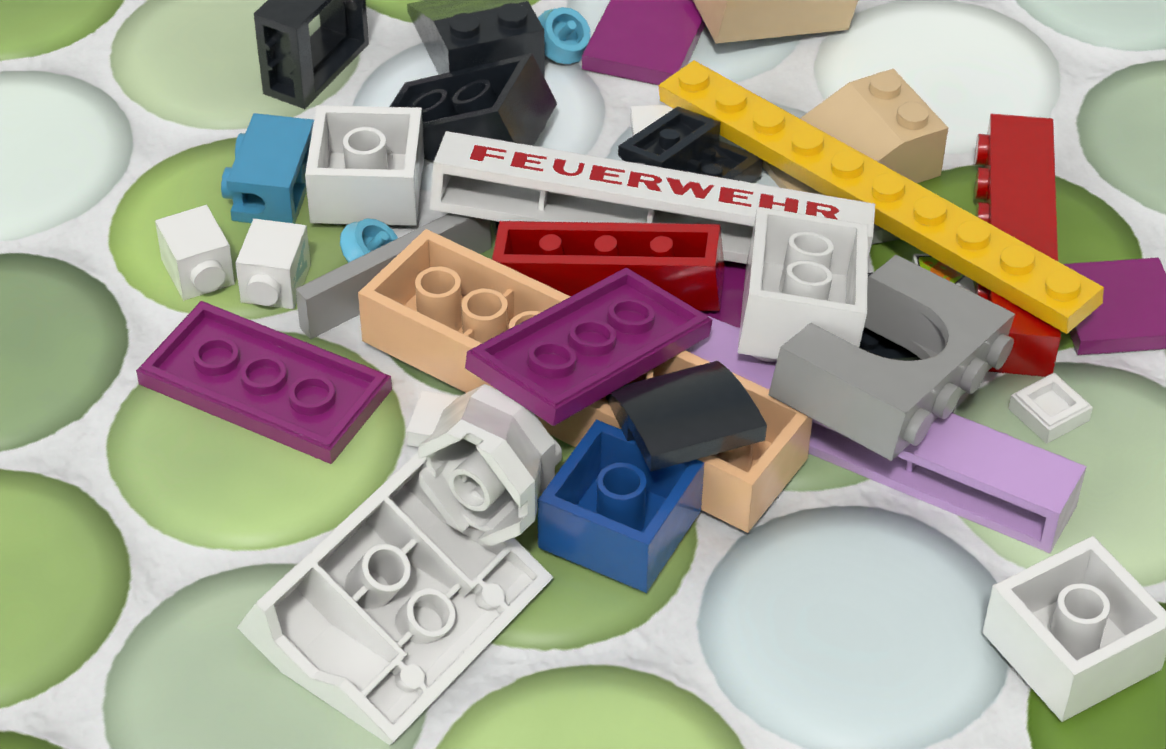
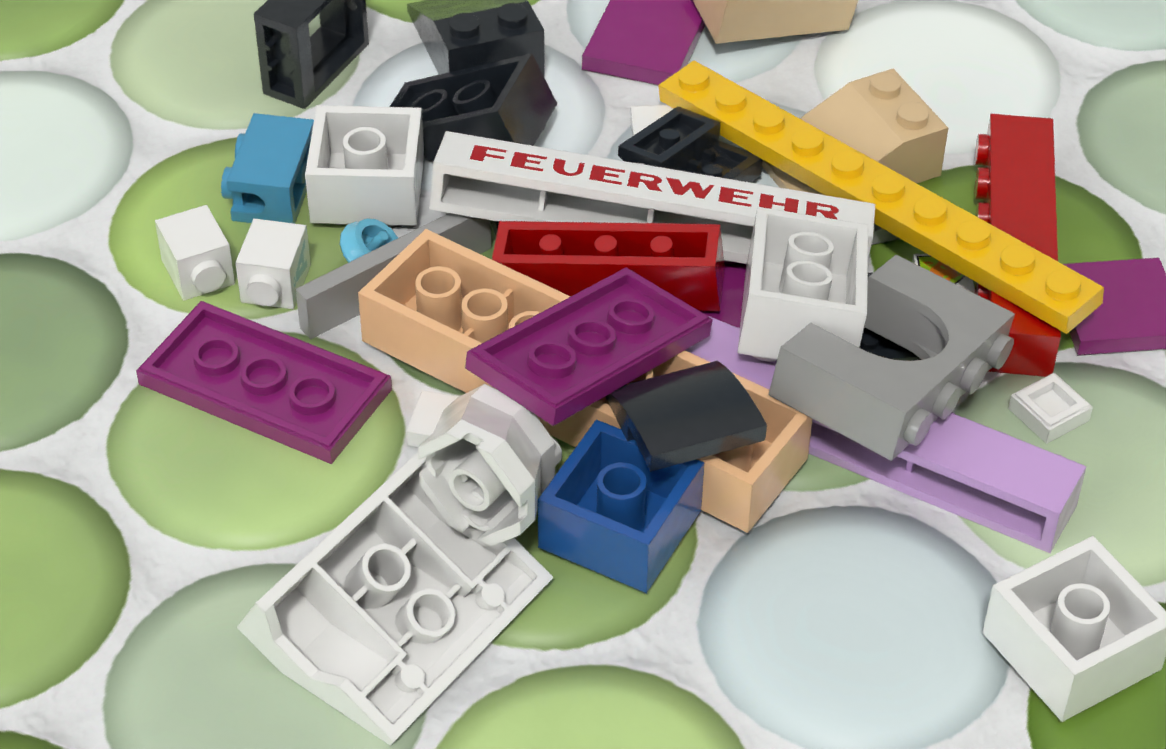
(564, 35): medium azure hat -> none

